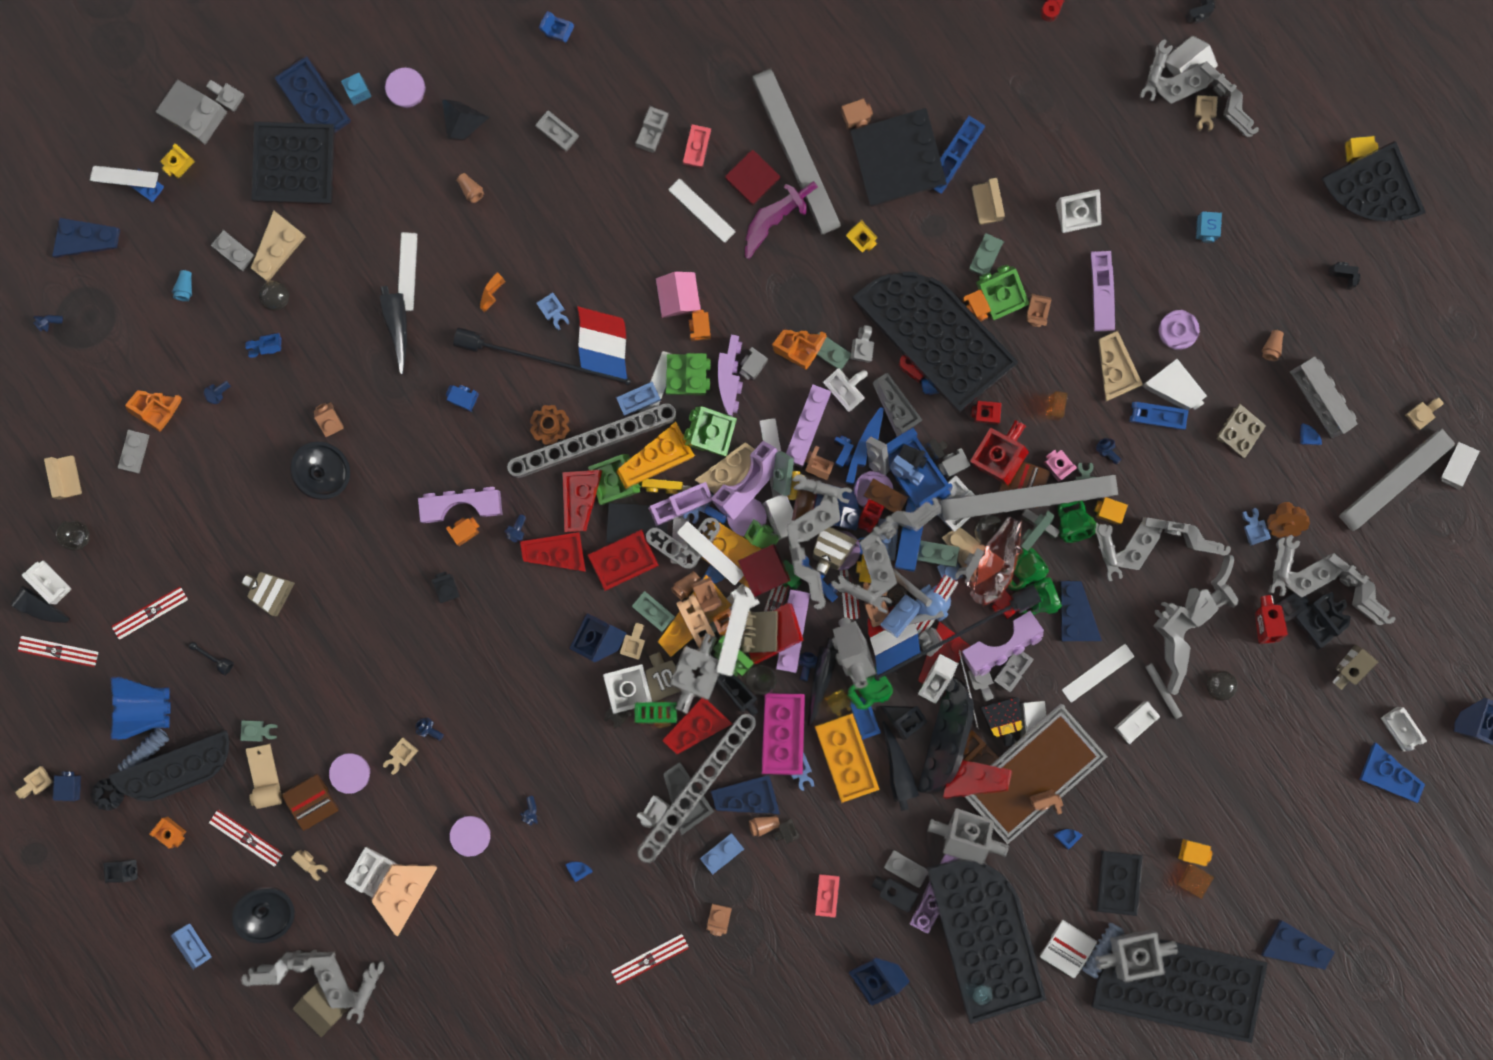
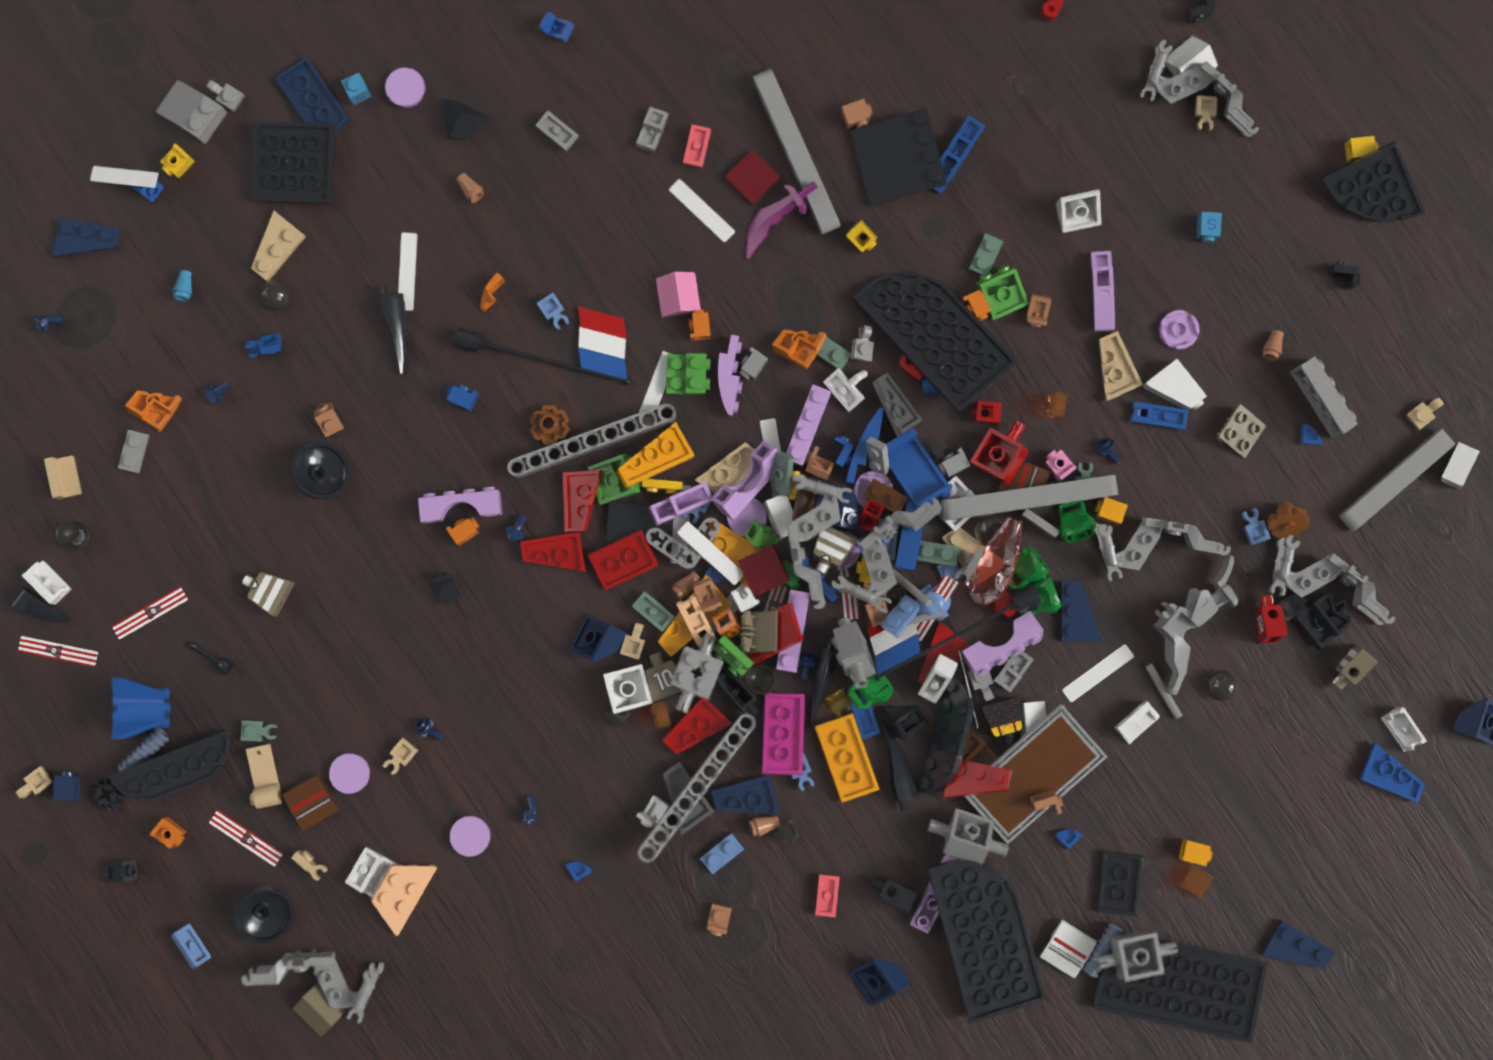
(233, 250): light grey plate -> none
(638, 399): medium blue plate -> none
(638, 712): green slope -> none
(649, 959): sticker -> none
(709, 431): bright green plate -> none
(721, 518): blue tile -> none
(733, 635): white sticker -> none
(905, 470): medium blue plate -> none
(906, 869): light grey plate -> none
(913, 457): black bracket -> none
(928, 639): light grey tile -> none
(982, 995): clear light blue plate -> none
(988, 202): tan panel -> none
(1041, 523): sand green plate -> none

